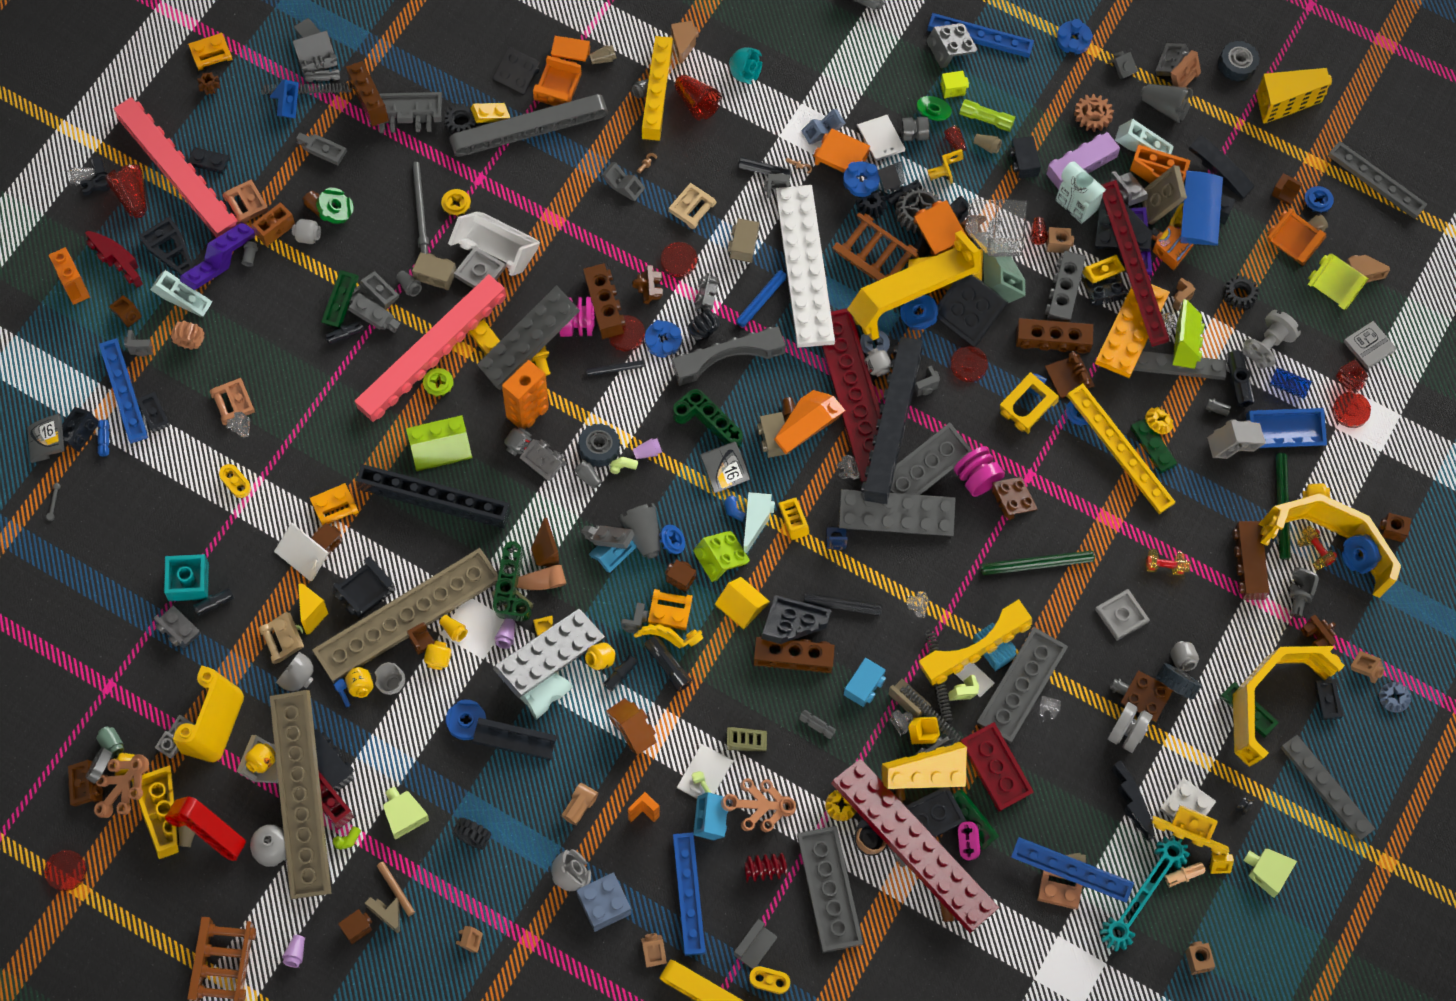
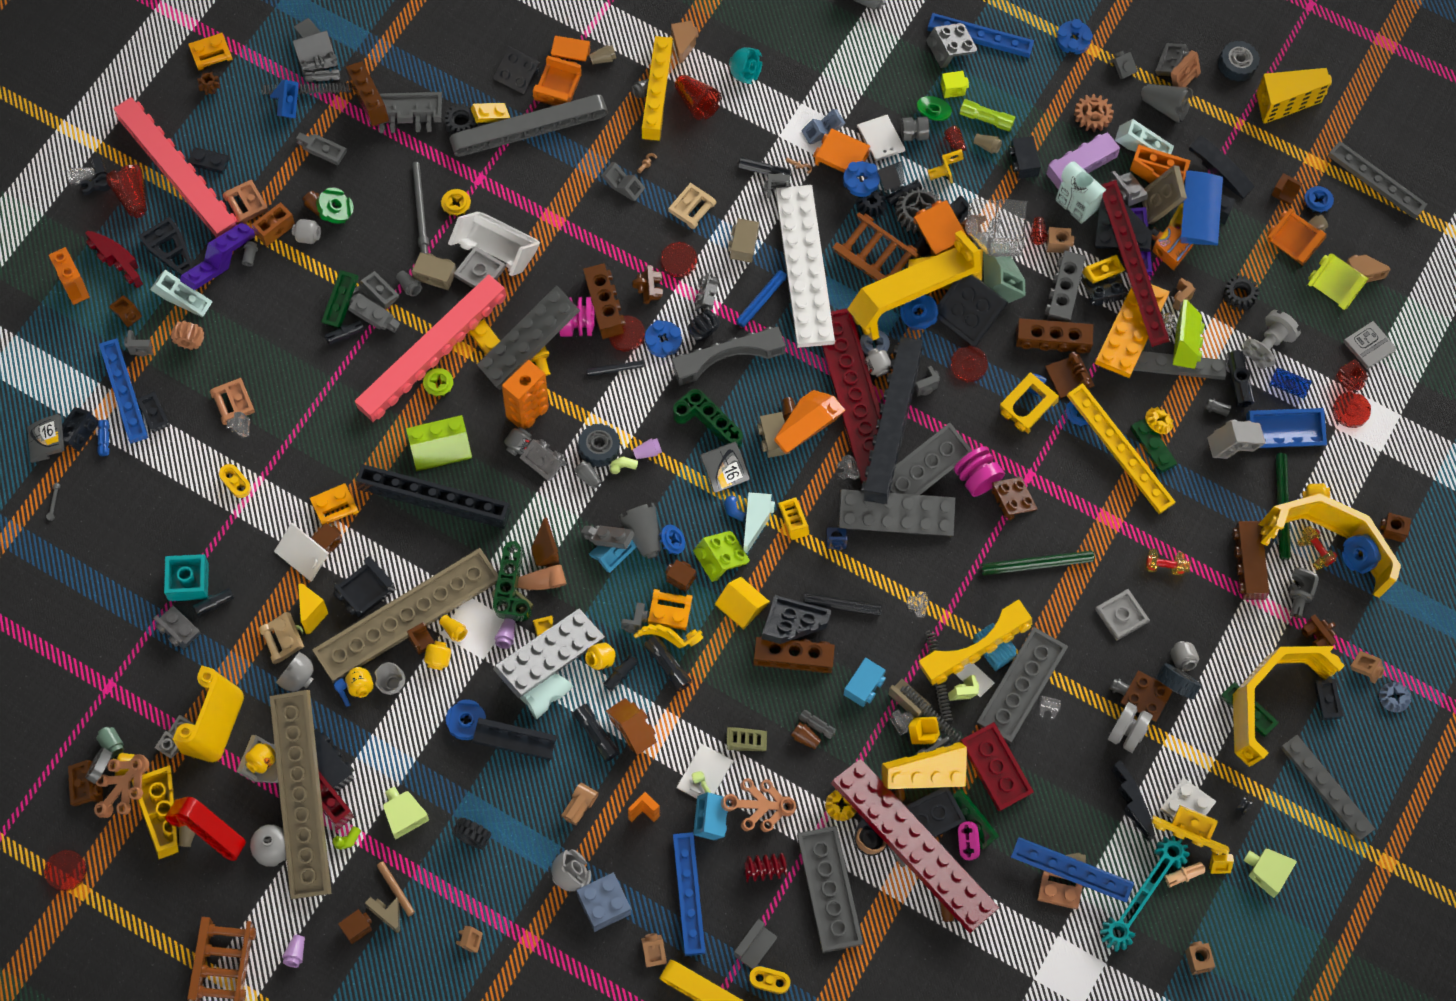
(595, 731): none -> black axle
(806, 736): none -> reddish brown cone

